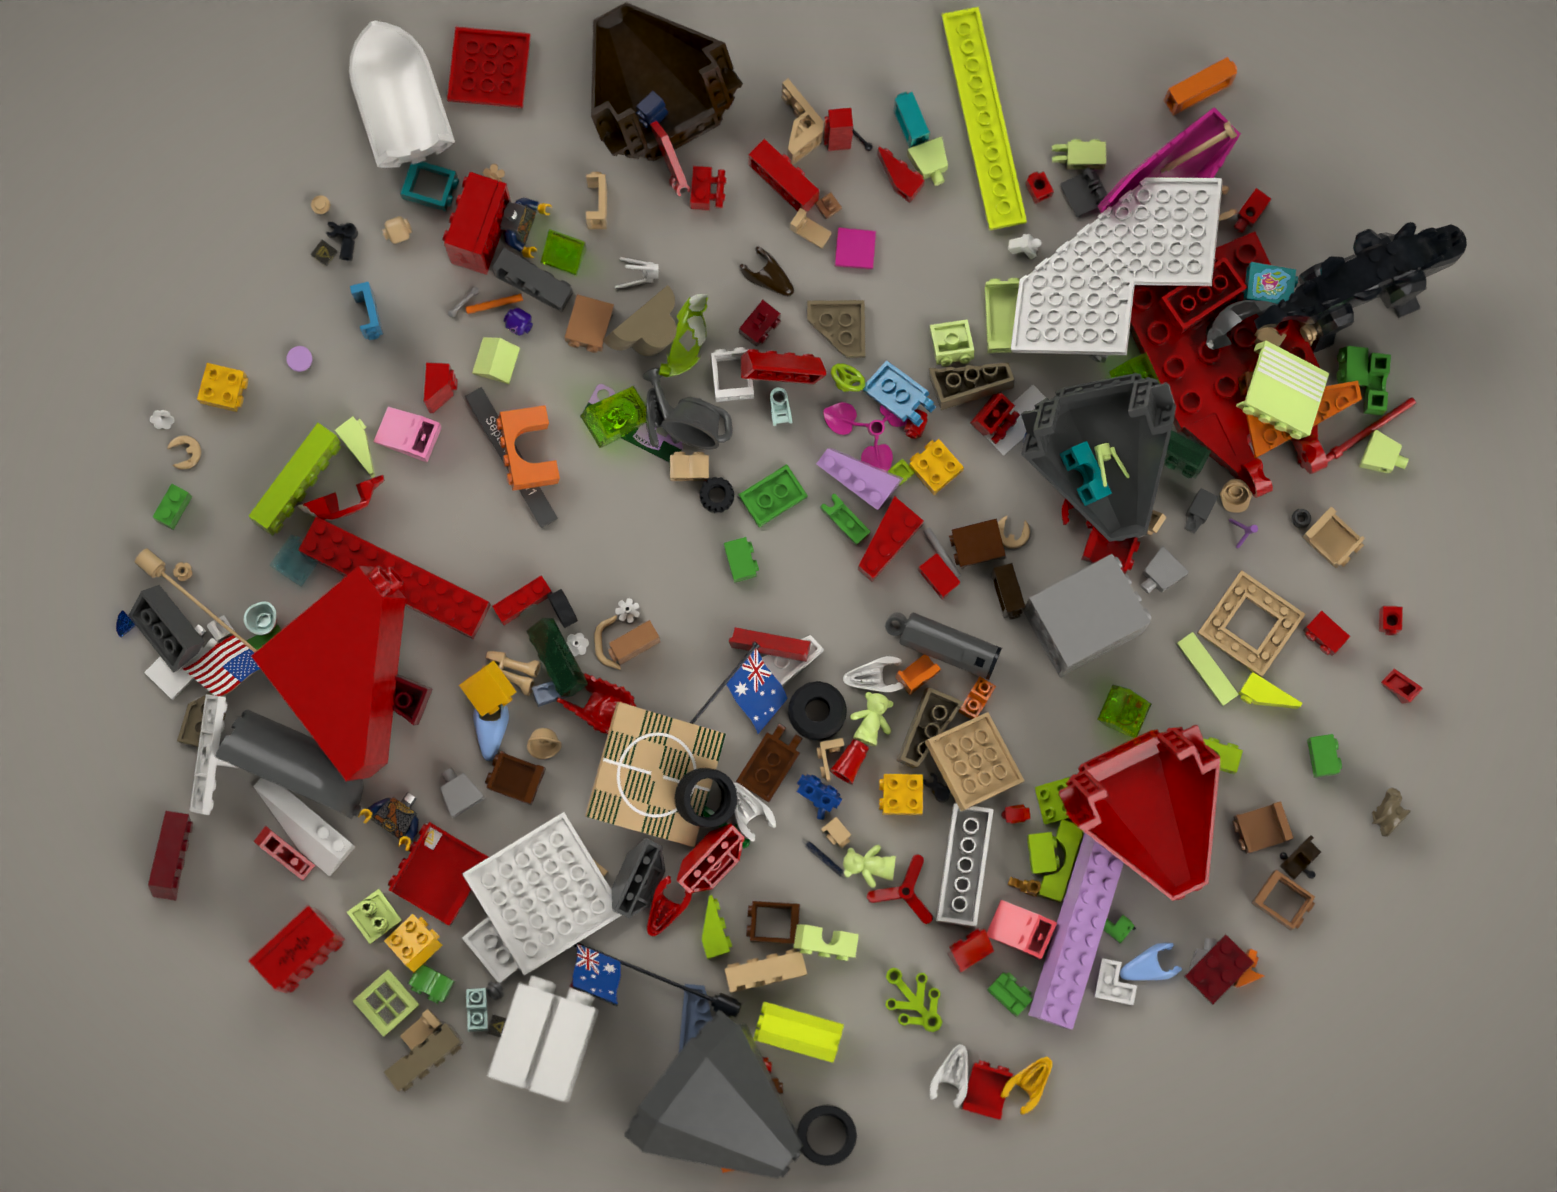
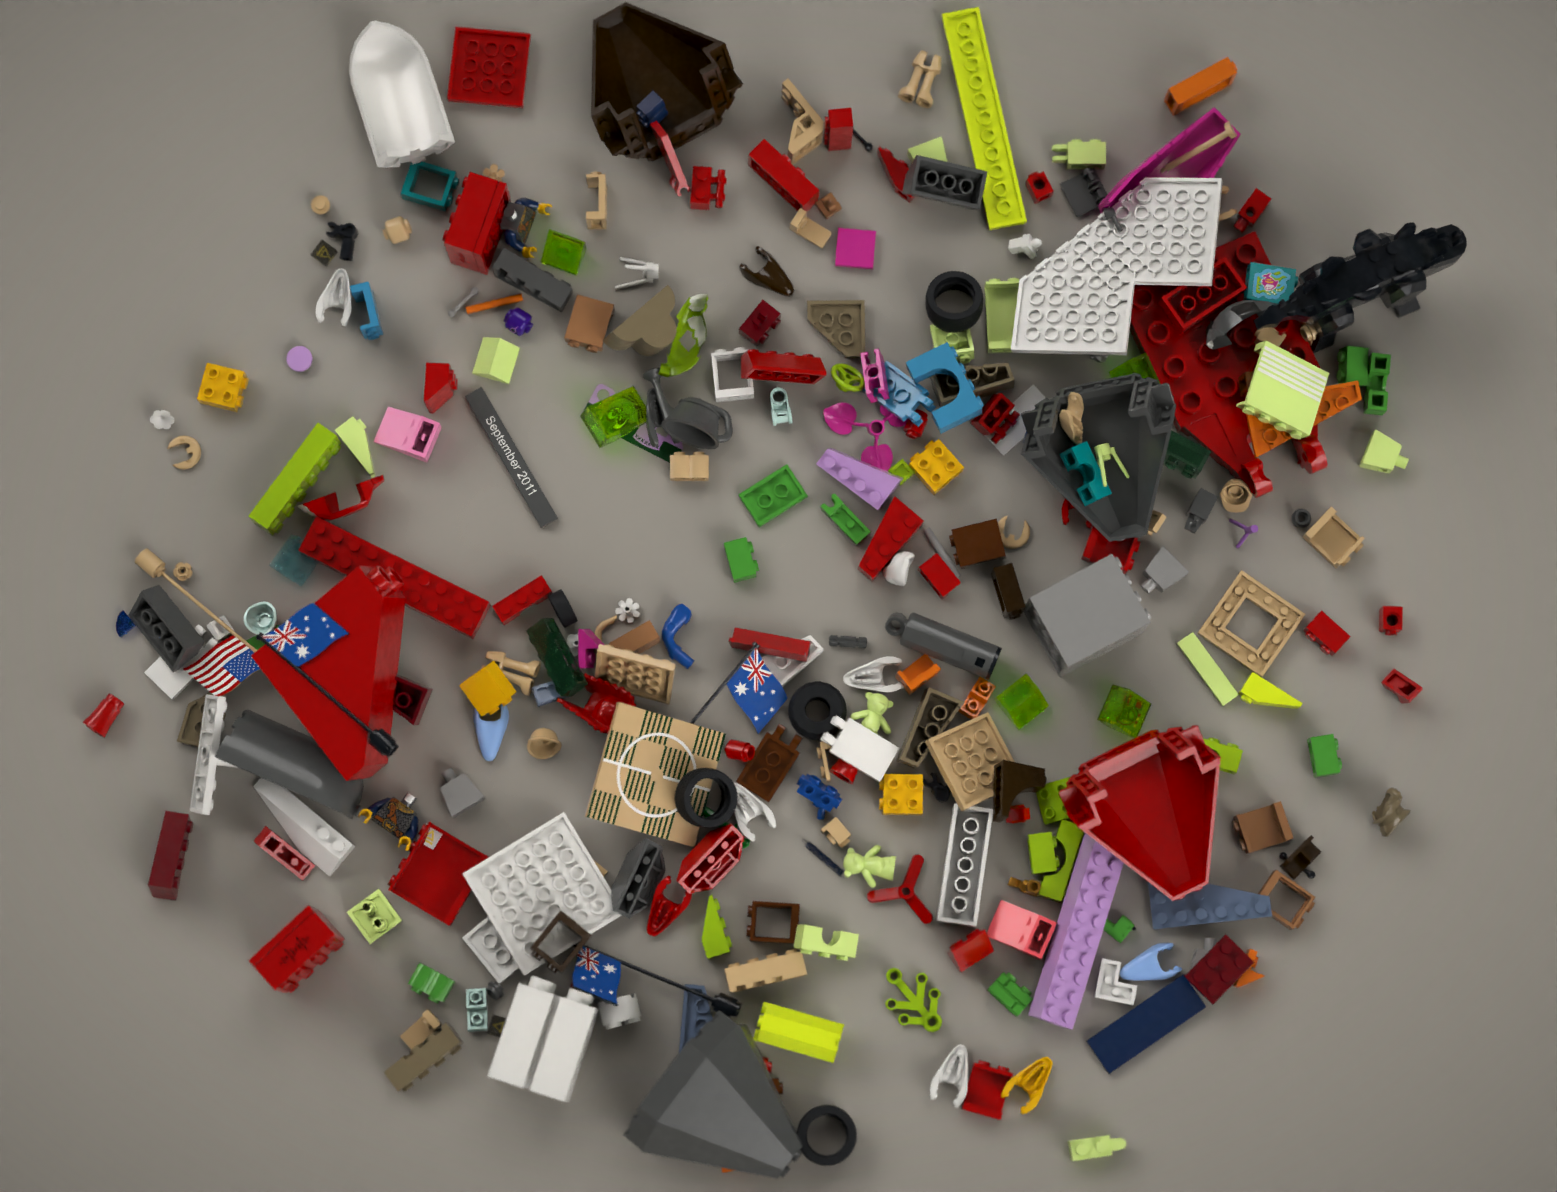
(104, 715): none -> red plant
(172, 506): bright green brick -> none
(303, 639): none -> flag
(336, 295): none -> white animal
(386, 1003): yellowish green piece -> none
(413, 942): yellow brick -> none
(515, 778): reddish brown panel -> none
(522, 473): orange arch -> none
(572, 926): none -> dark brown window
(586, 644): none -> dark pink slope
(626, 1011): none -> white brick
(637, 673): none -> tan plate
(679, 616): none -> blue piece
(713, 506): black tyre -> none
(739, 750): none -> red brick
(848, 641): none -> dark grey axle
(860, 747): none -> white tile
(877, 381): none -> dark pink piece
(898, 569): none -> white hair
(910, 119): teal window -> none
(924, 97): none -> tan piece
(943, 361): none -> dark azure arch
(945, 182): none -> dark grey slope
(954, 321): none -> black tyre
(1011, 780): none -> dark brown arch
(1022, 701): none -> clear neon green slope
(1071, 418): none -> tan animal
(1094, 1147): none -> yellowish green hinge
(1110, 213): none -> dark grey hand
(1146, 1024): none -> dark blue tile
(1207, 906): none -> sand blue wing
(1337, 451): red bar -> none

